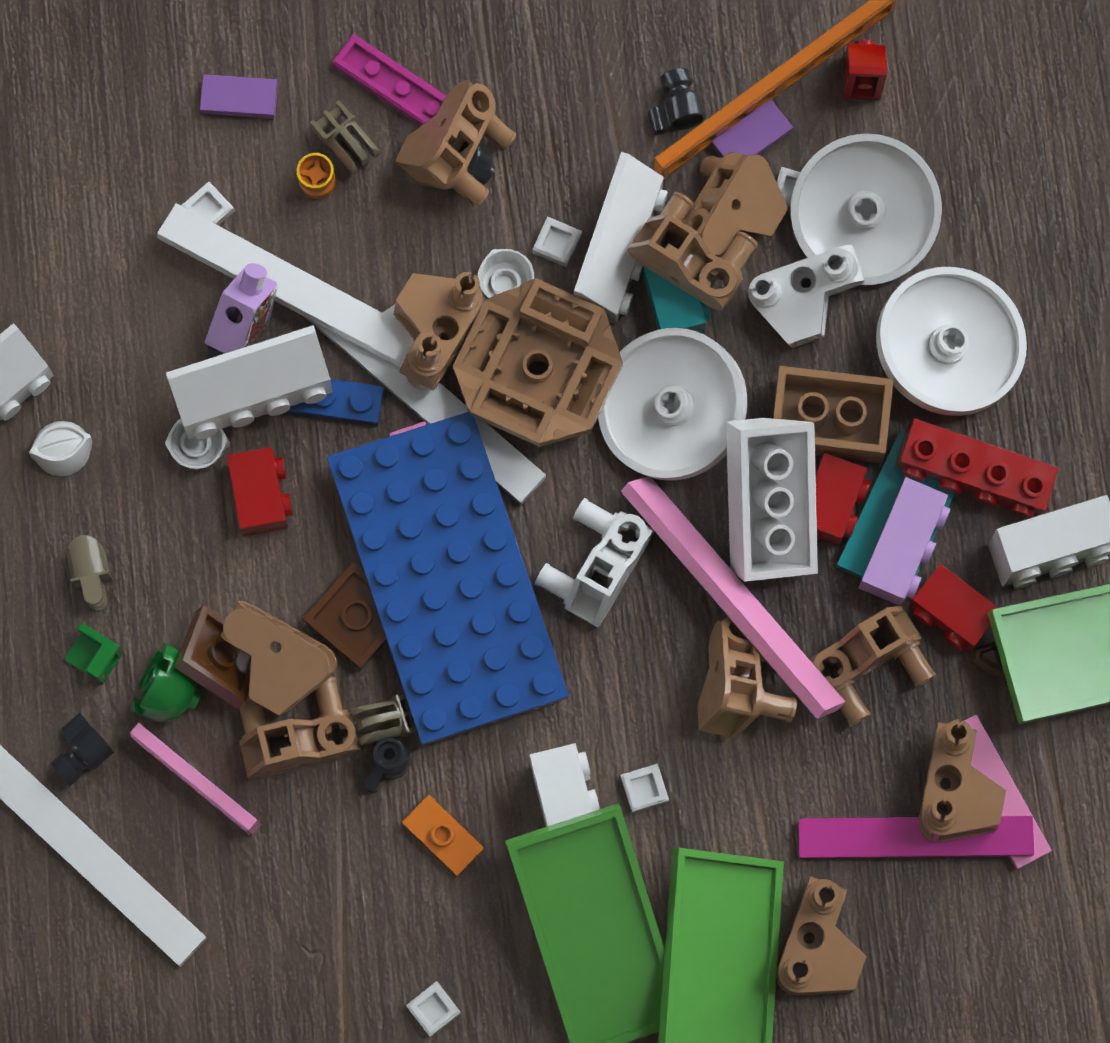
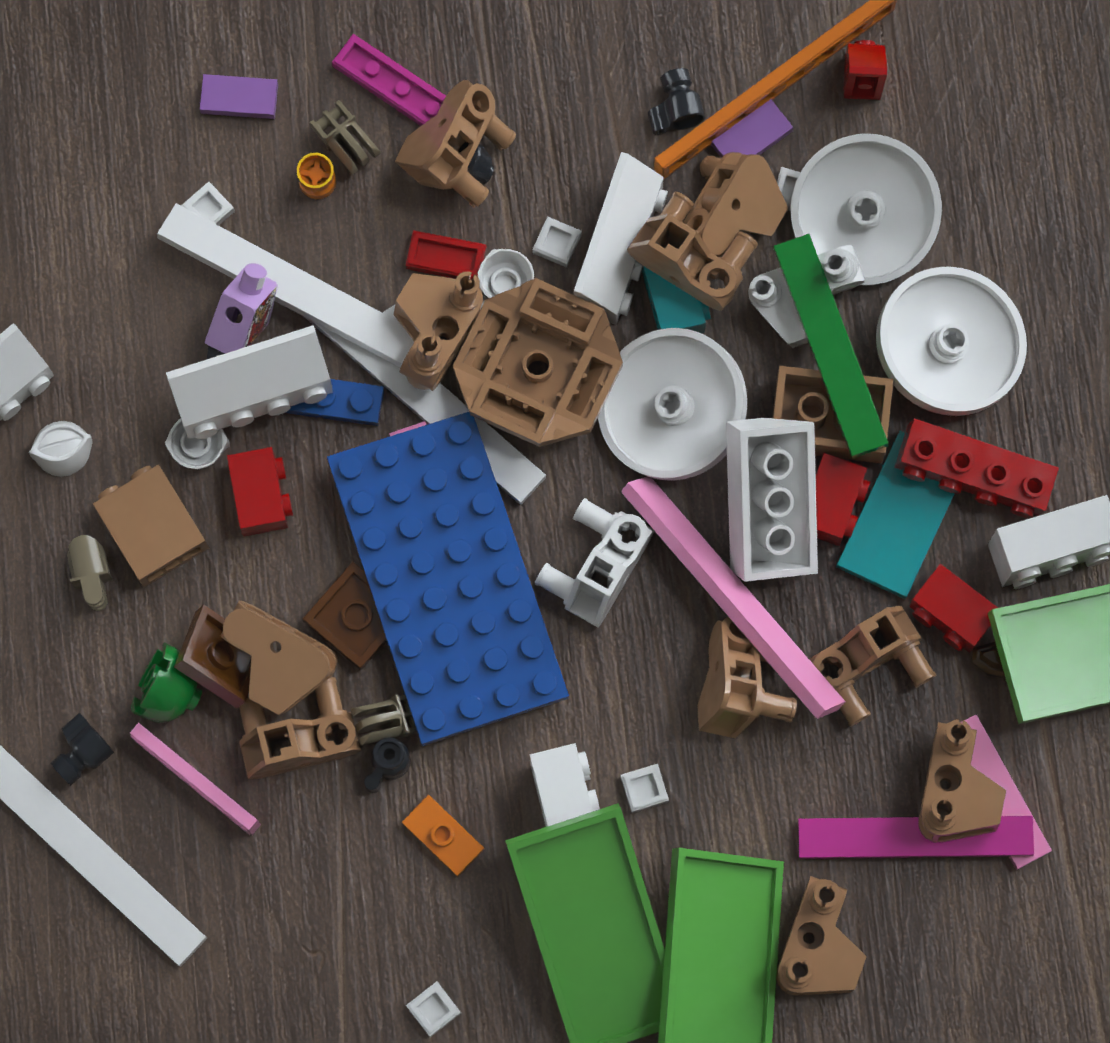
(94, 654): green panel -> none
(150, 524): none -> medium nougat brick
(444, 255): none -> red tile
(830, 346): none -> green tile
(905, 542): lavender brick -> none

